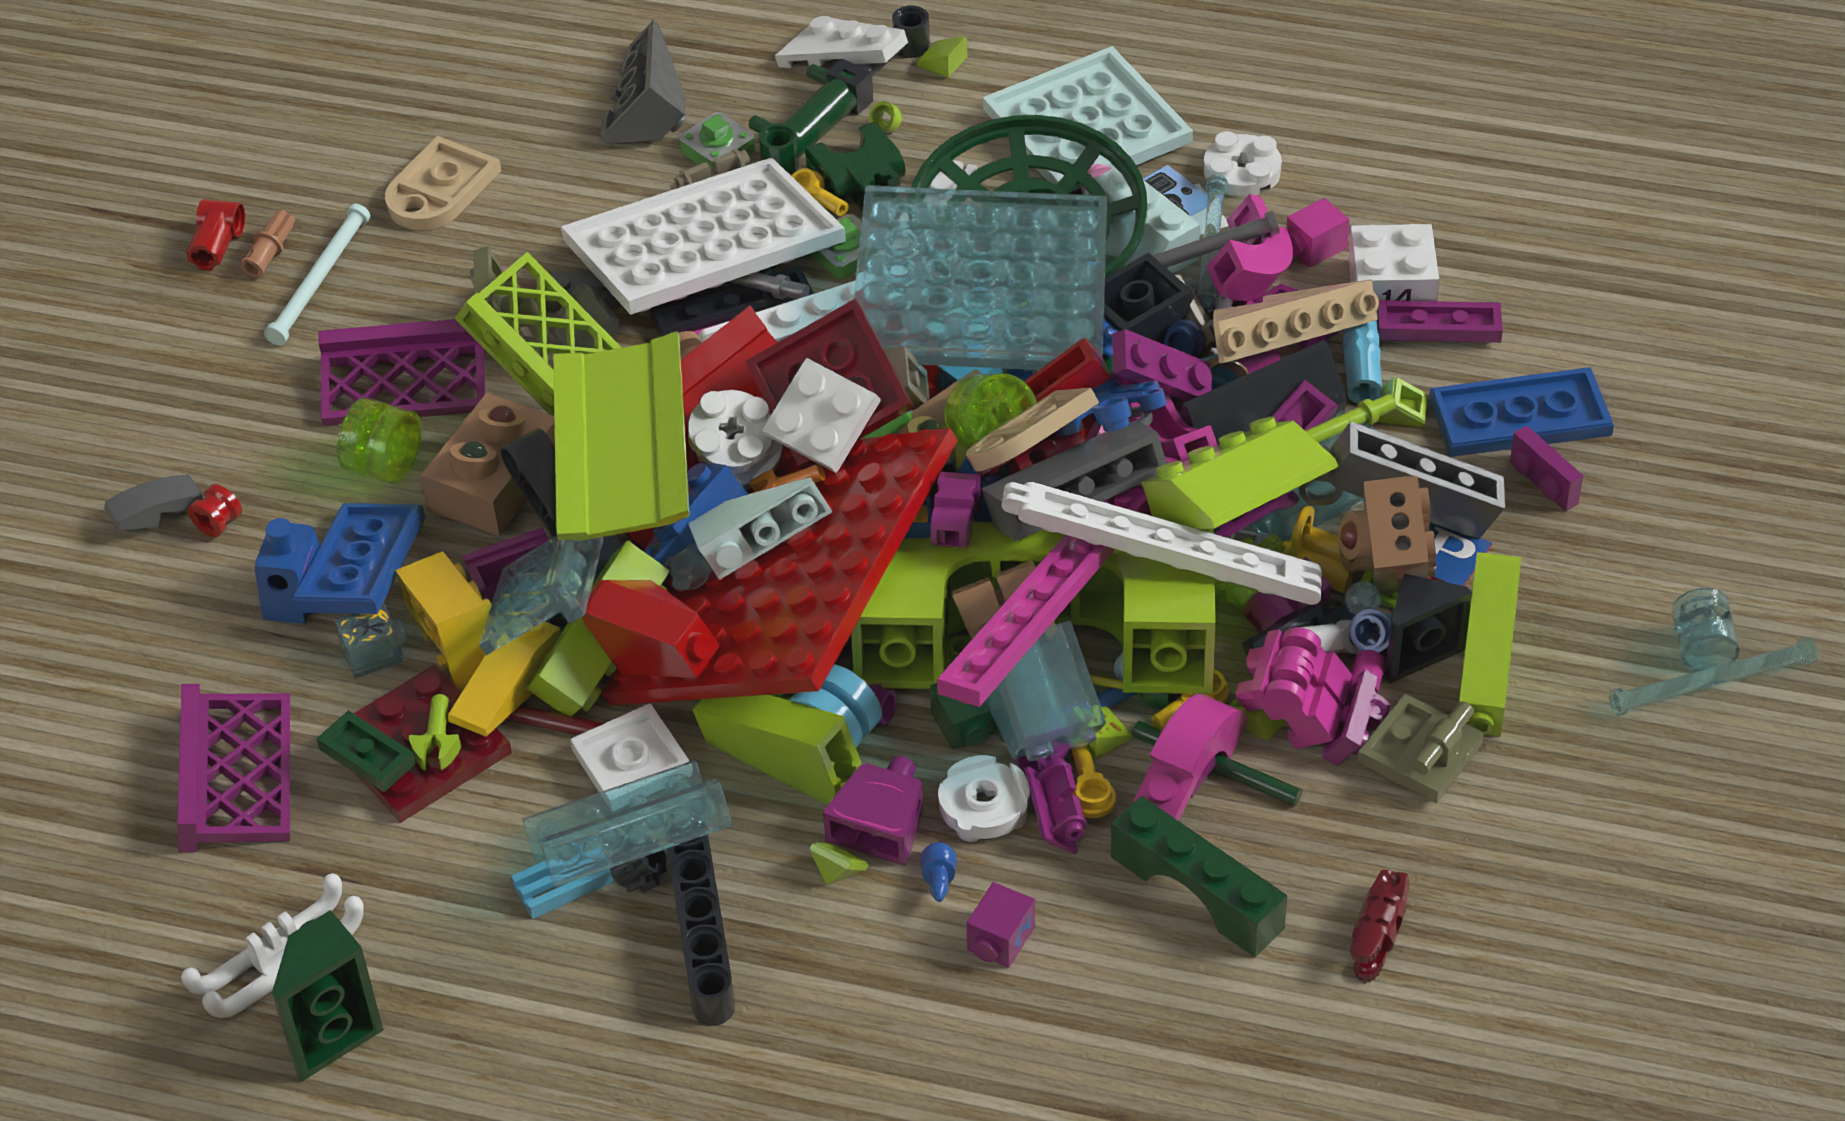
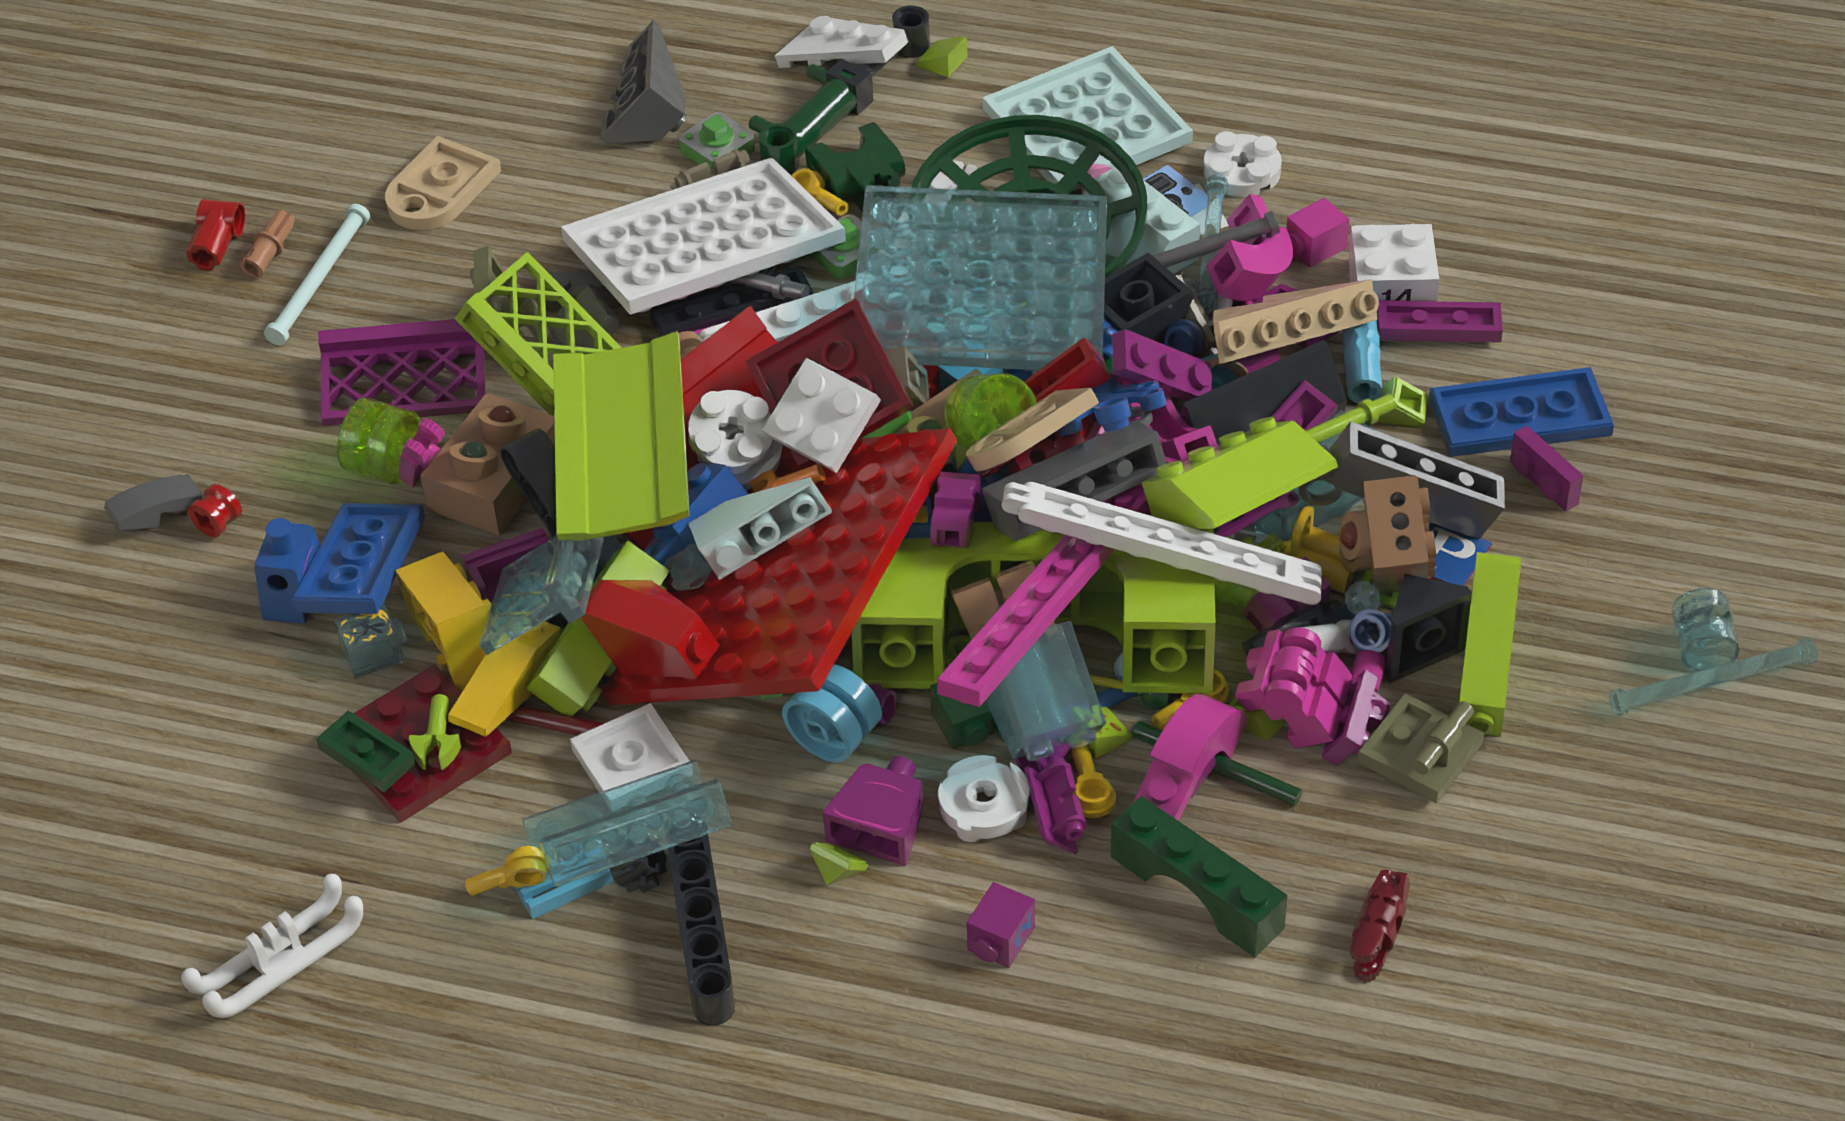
(195, 773): magenta fence -> none
(324, 995): dark green slope -> none
(420, 451): none -> dark pink hinge
(520, 869): none -> yellow plate
(783, 739): lime slope -> none
(877, 112): lime hinge -> none
(938, 868): blue bar -> none

